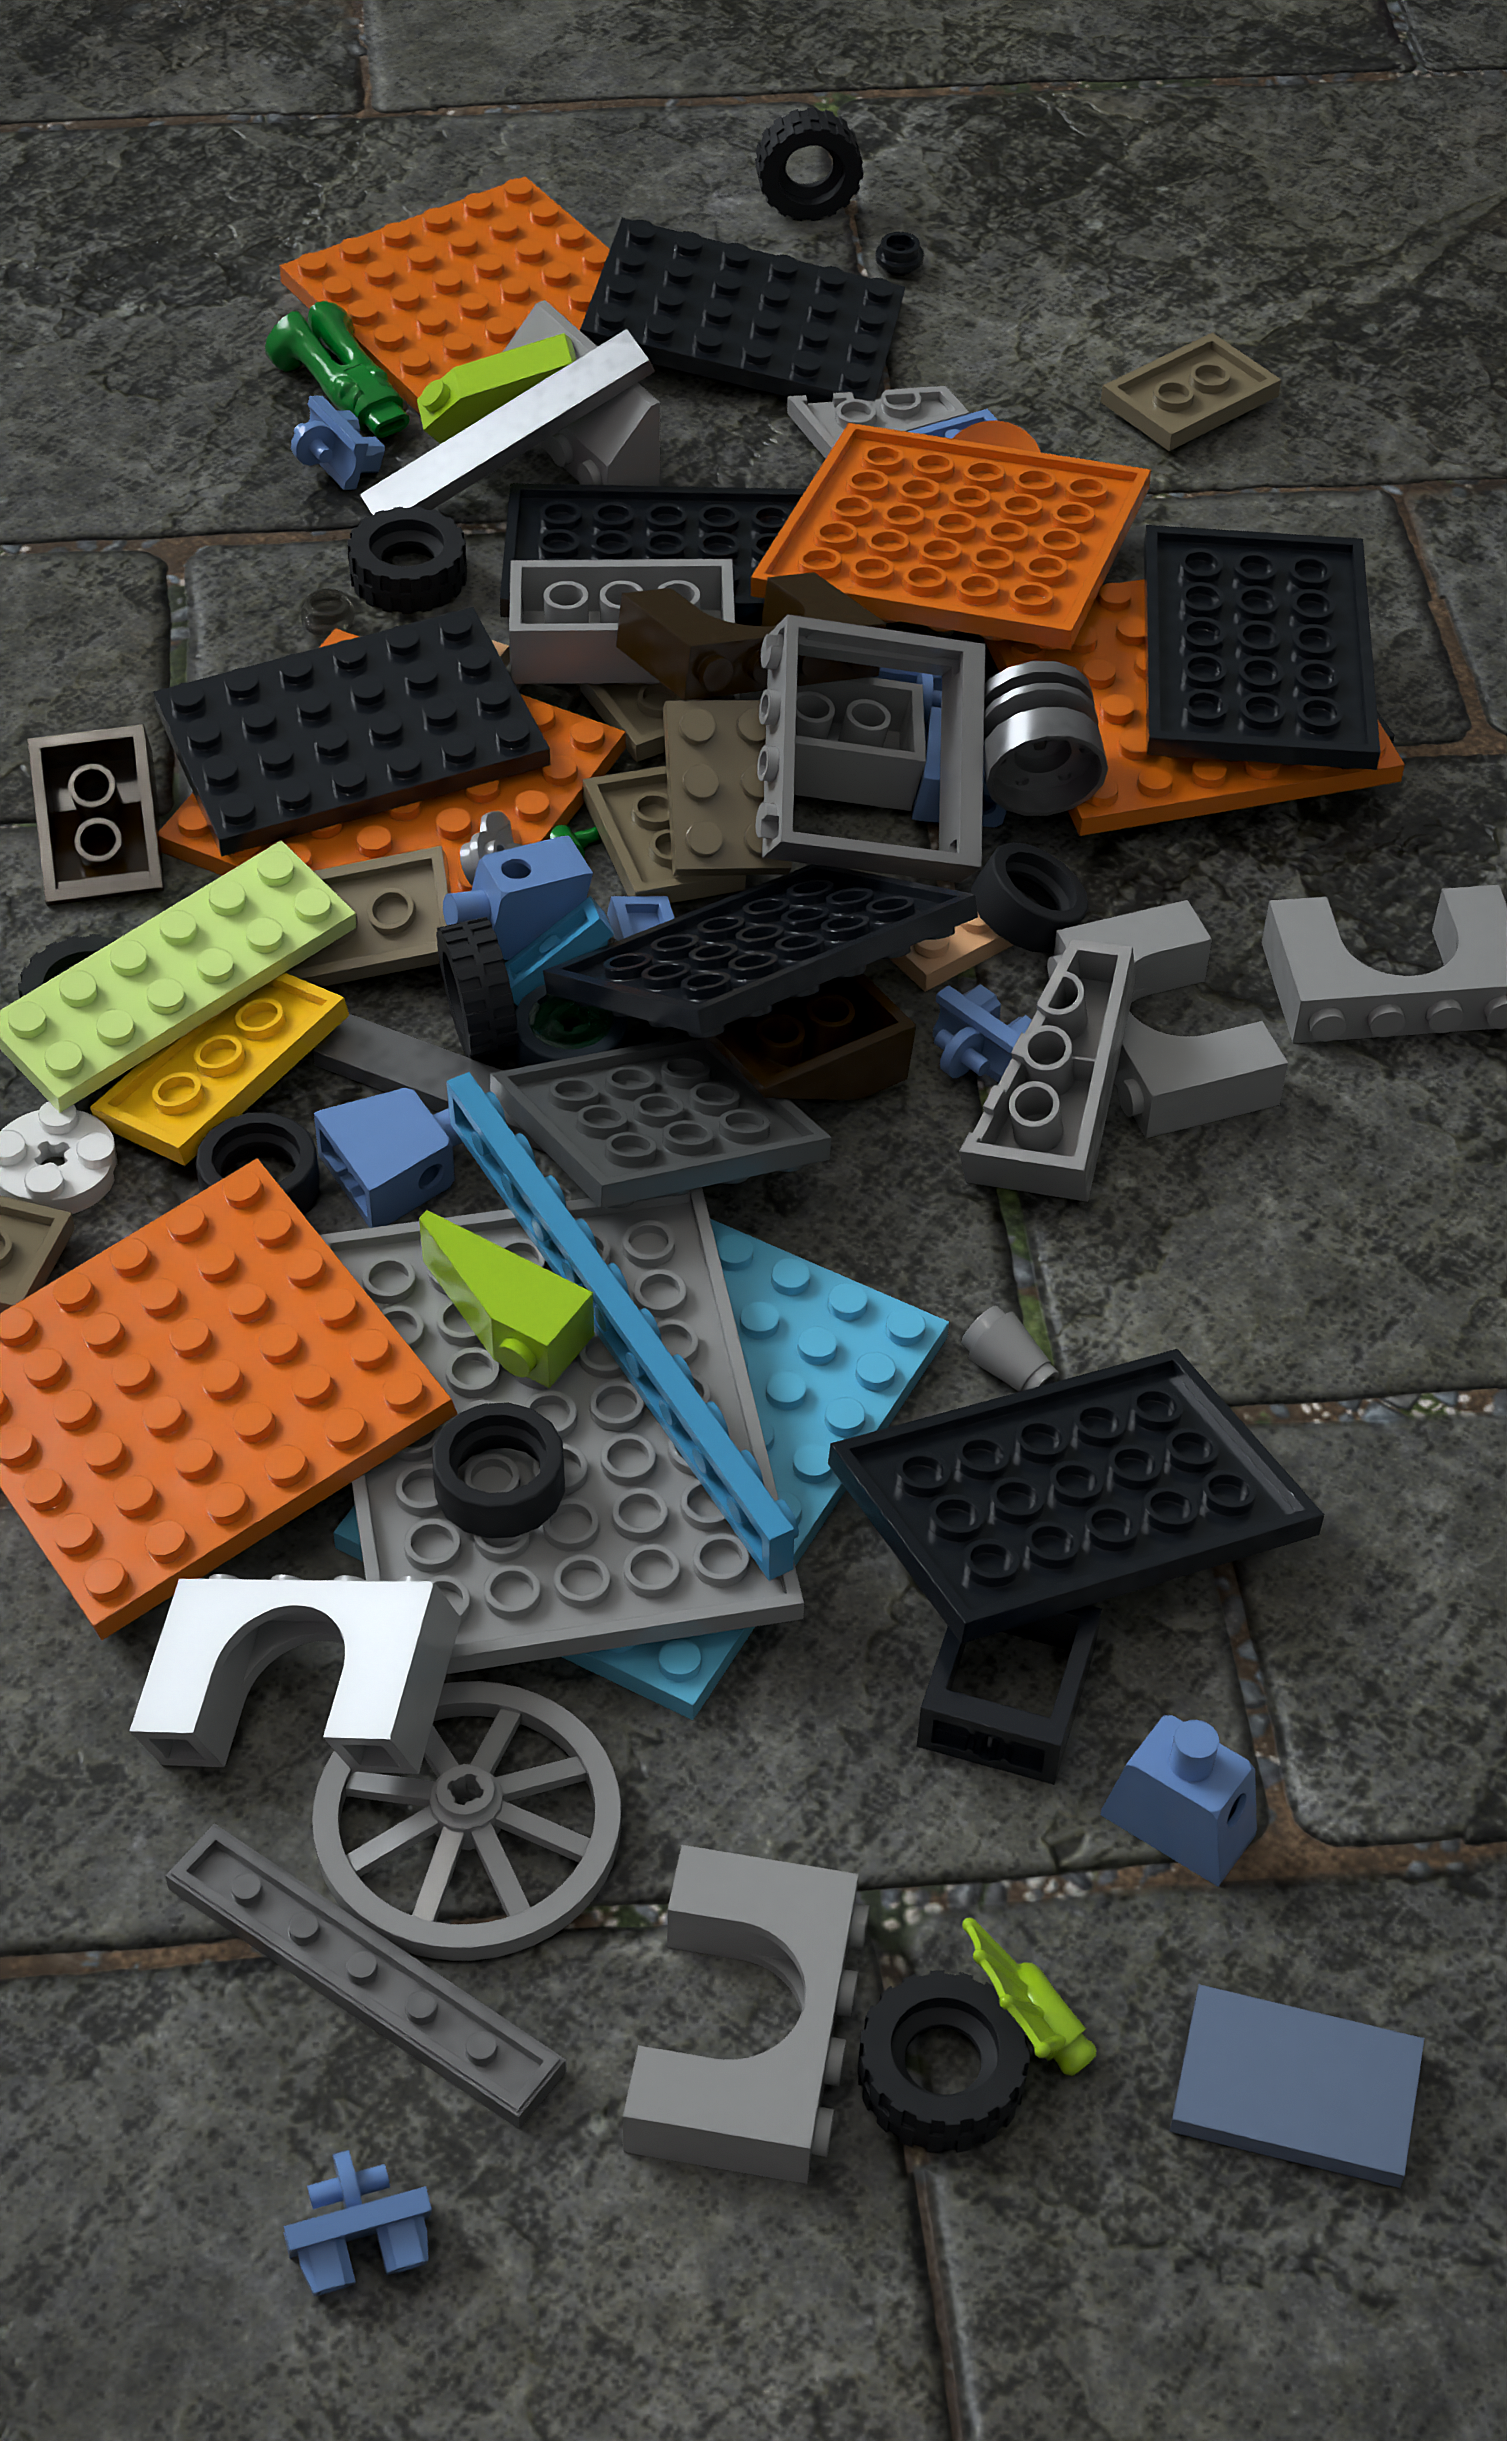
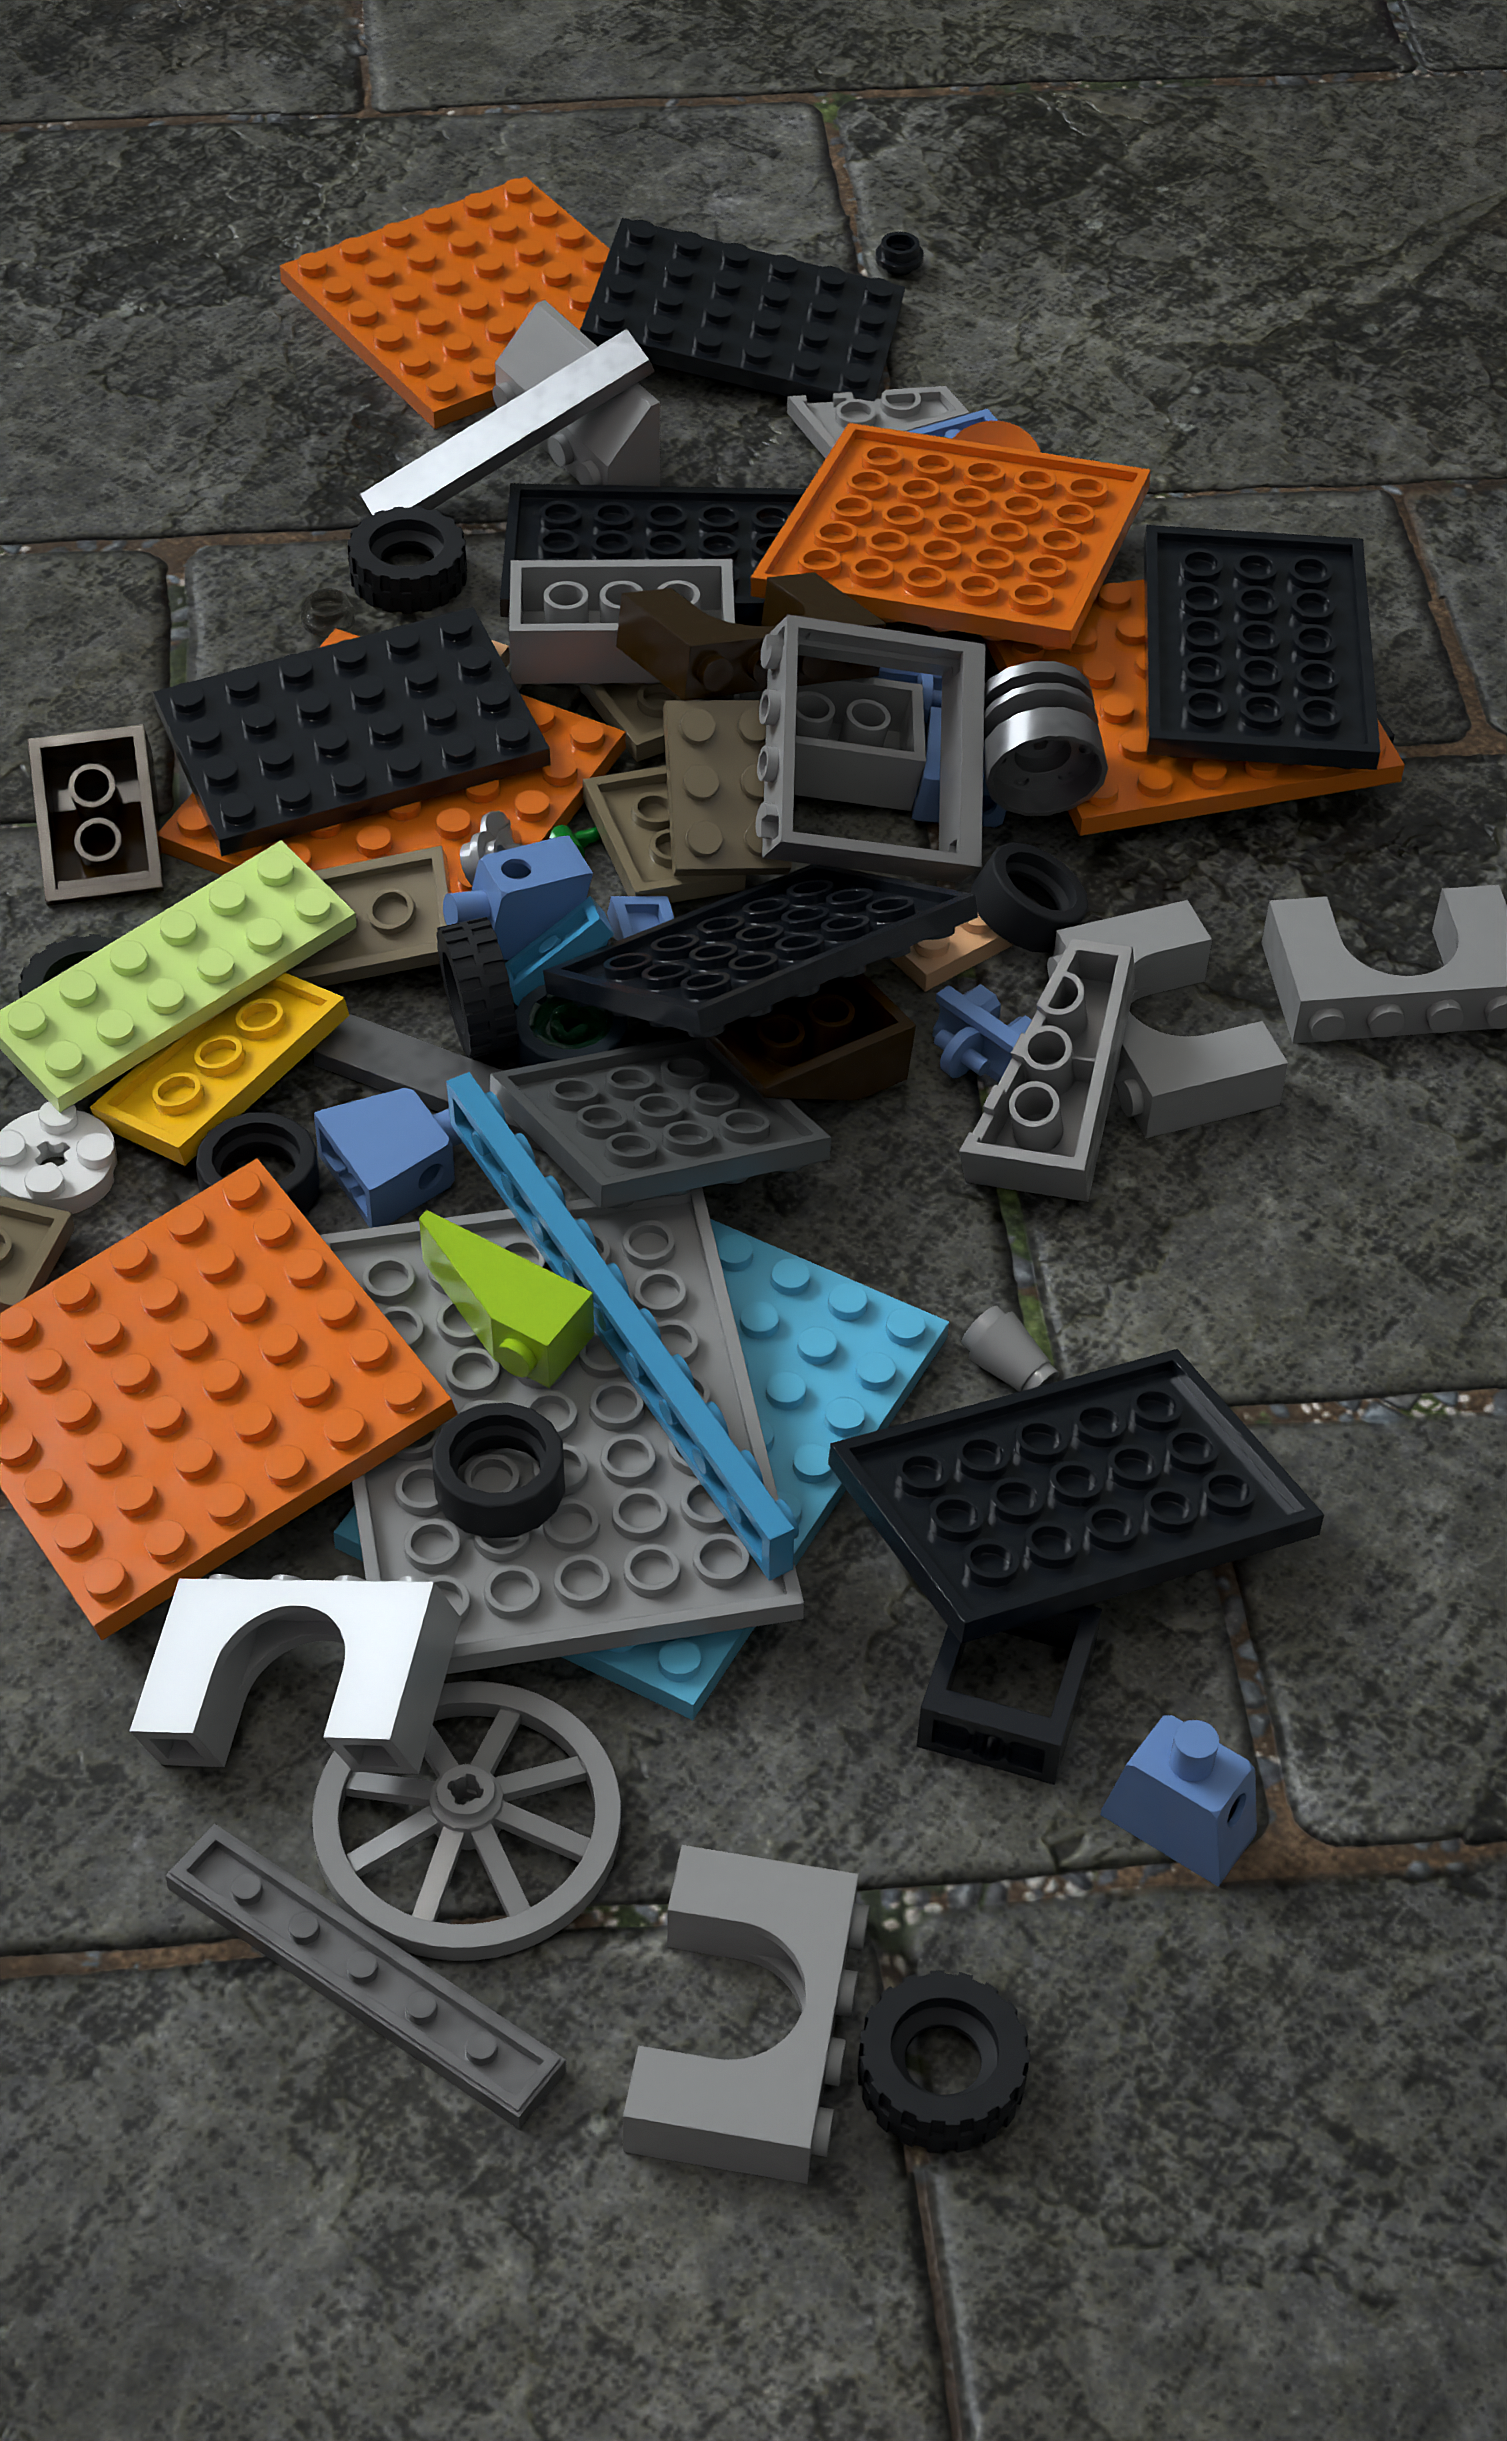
(335, 444): medium blue hips -> none
(353, 386): green piece -> none
(394, 2220): medium blue hips -> none
(488, 383): lime slope -> none
(799, 131): black tyre -> none
(1033, 2003): lime arm -> none
(1190, 391): dark tan plate -> none
(1298, 2086): sand blue tile -> none

